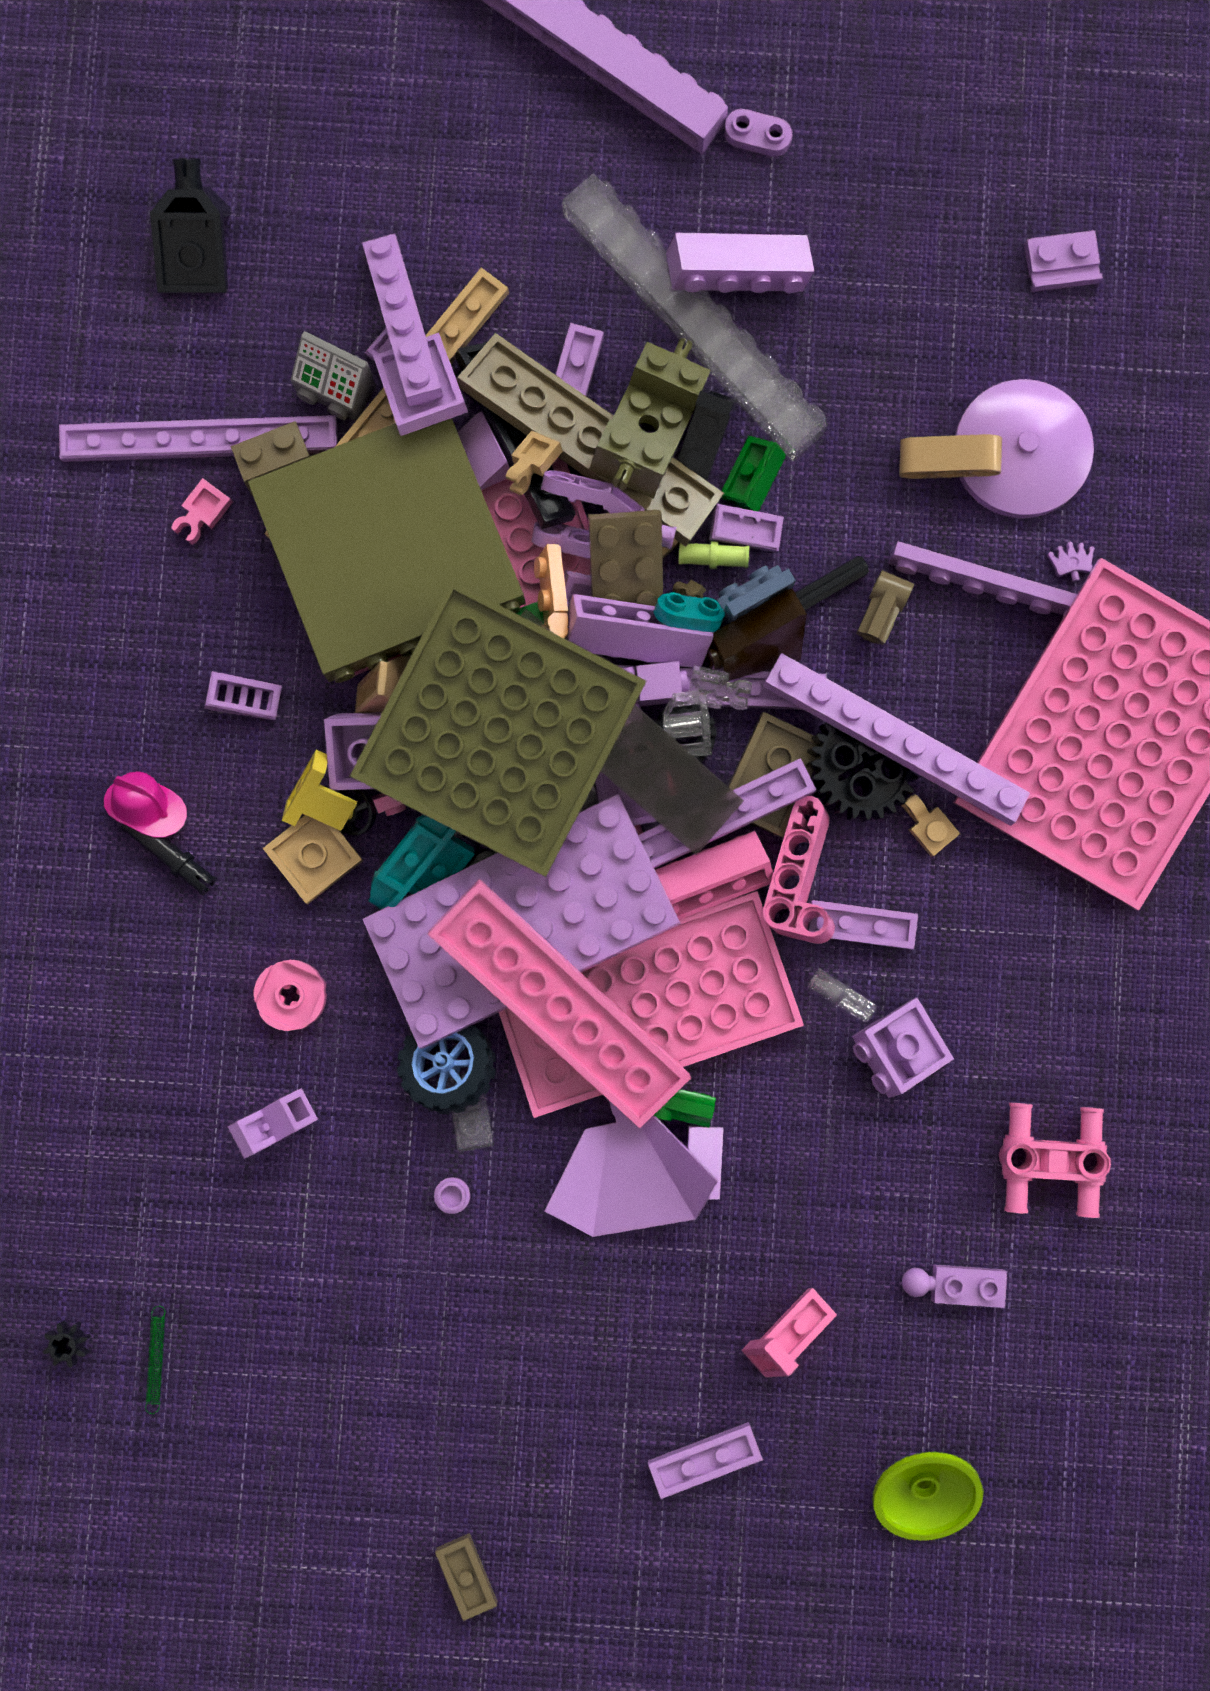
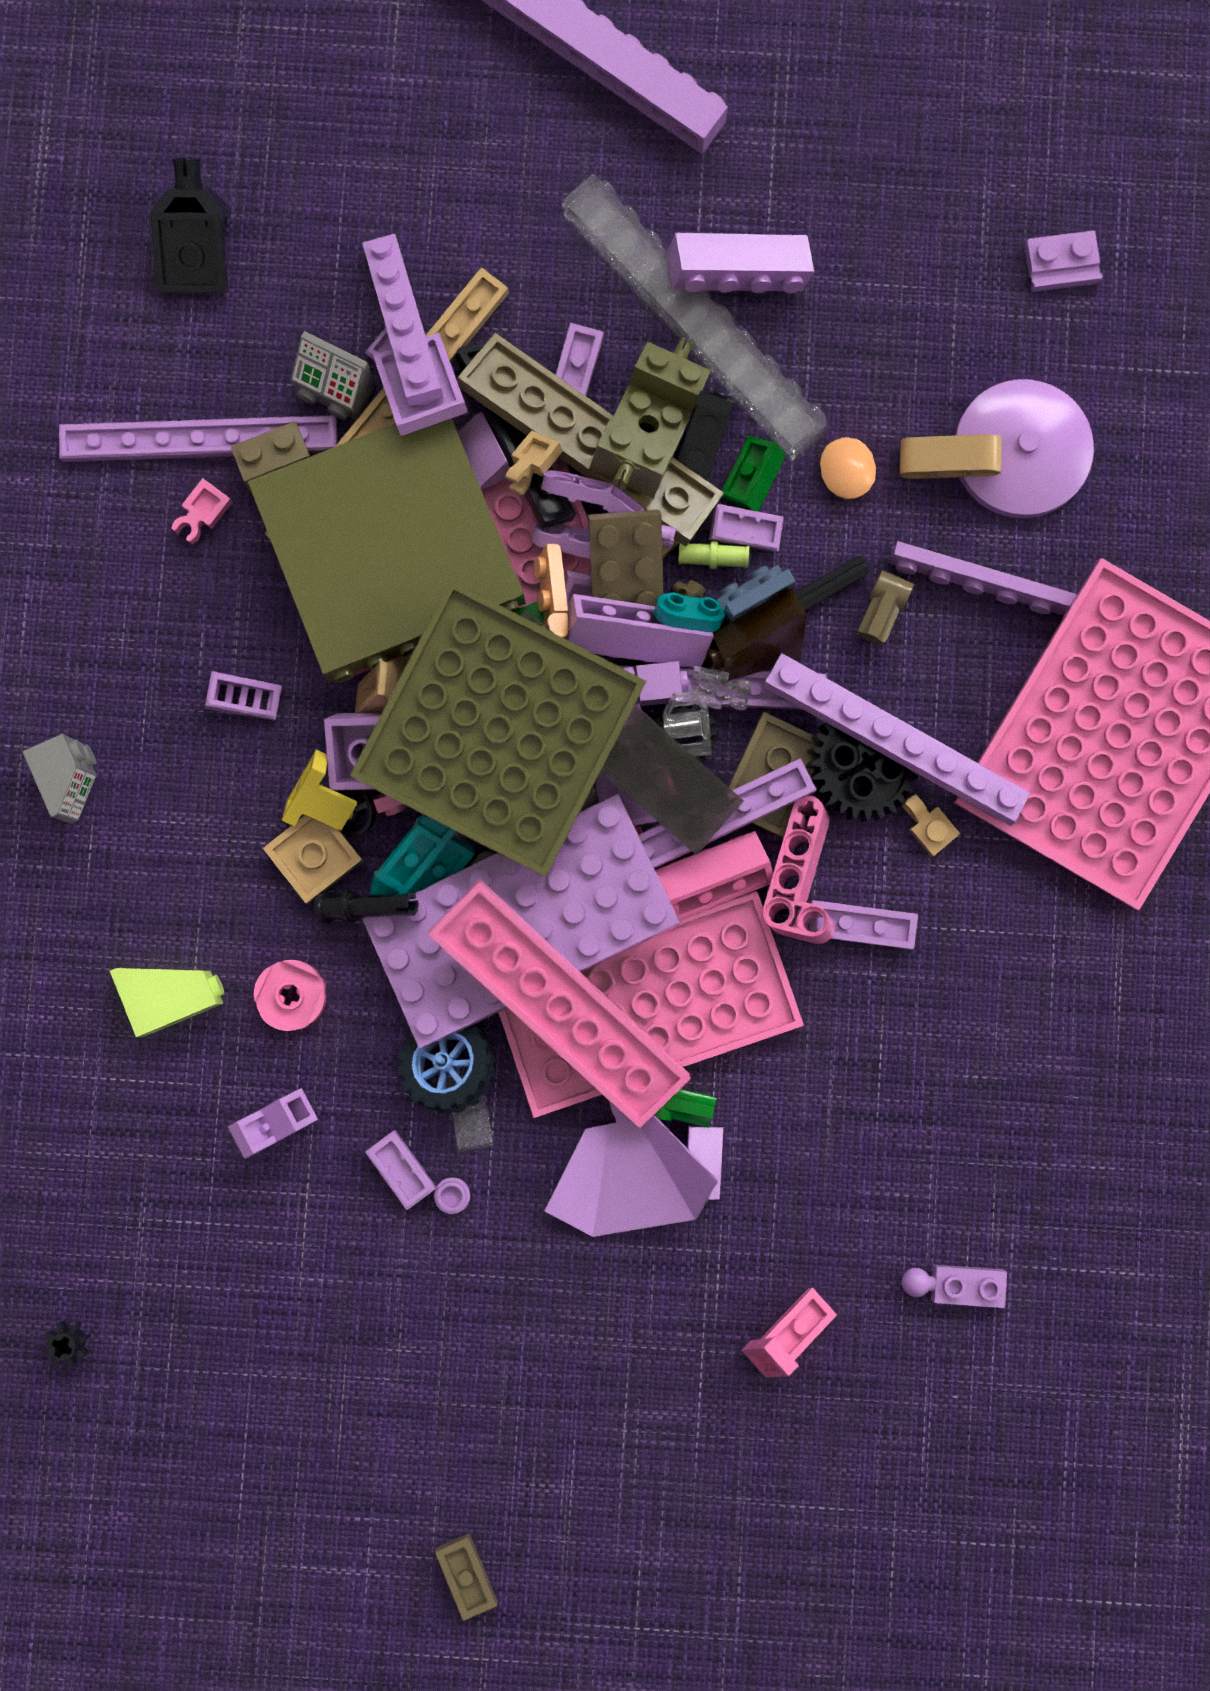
(63, 775): none -> light grey slope
(145, 805): dark pink piece -> none
(154, 1327): green piece -> none
(165, 997): none -> yellowish green slope
(180, 863): black pin -> none
(352, 906): none -> black pin
(400, 1169): none -> lavender plate
(704, 1460): lavender plate -> none
(757, 134): lavender plate -> none
(842, 995): clear axle -> none
(847, 468): none -> light nougat hat
(901, 1049): lavender plate -> none
(927, 1496): lime dish -> none
(1054, 1160): bright pink piece -> none
(1071, 561): lavender piece -> none

